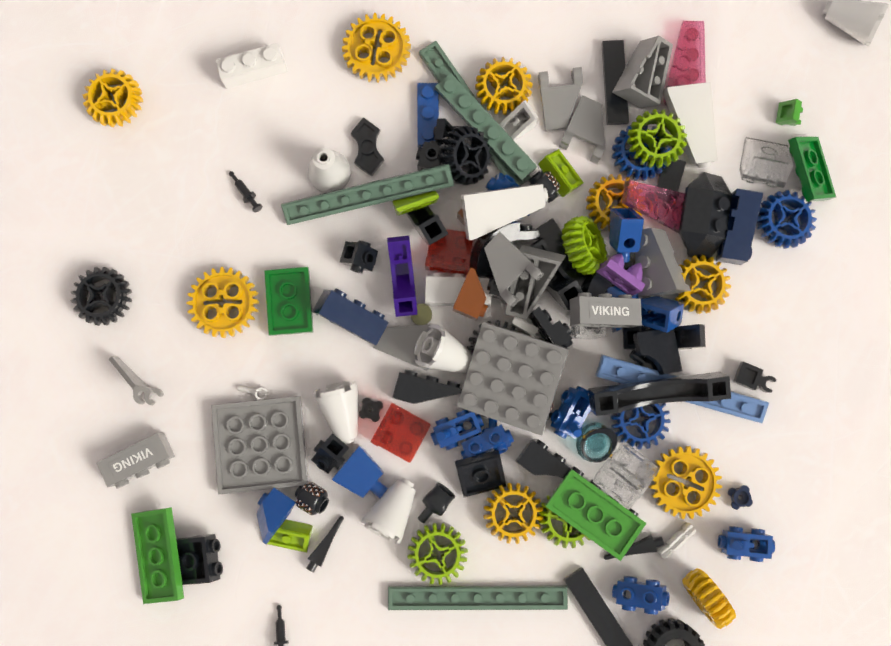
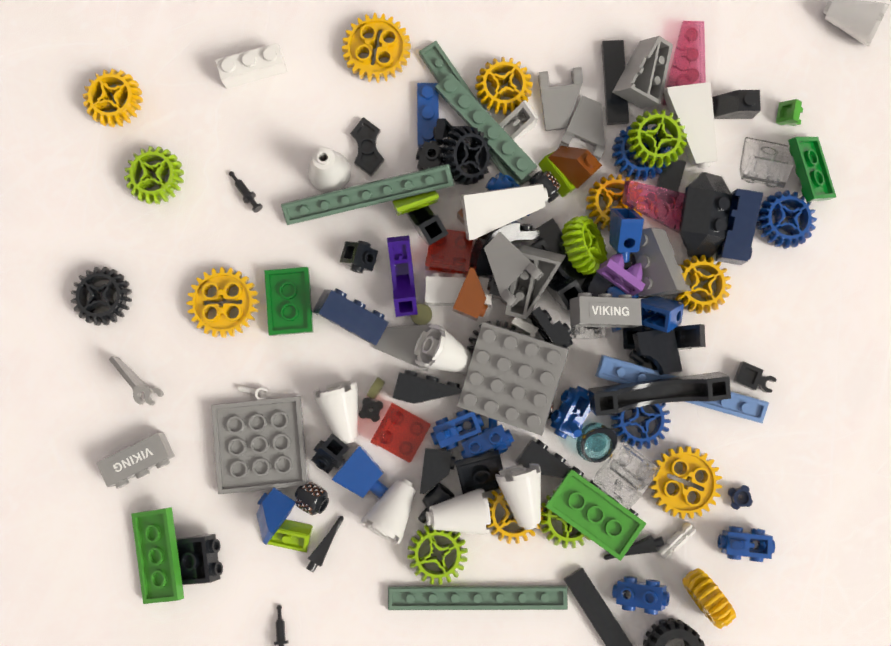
(139, 188): none -> lime gear
(375, 388): none -> olive tile
(435, 467): none -> black slope
(461, 514): none -> white cone
(523, 493): none -> white cone
(575, 164): none -> dark orange slope
(737, 104): none -> black slope

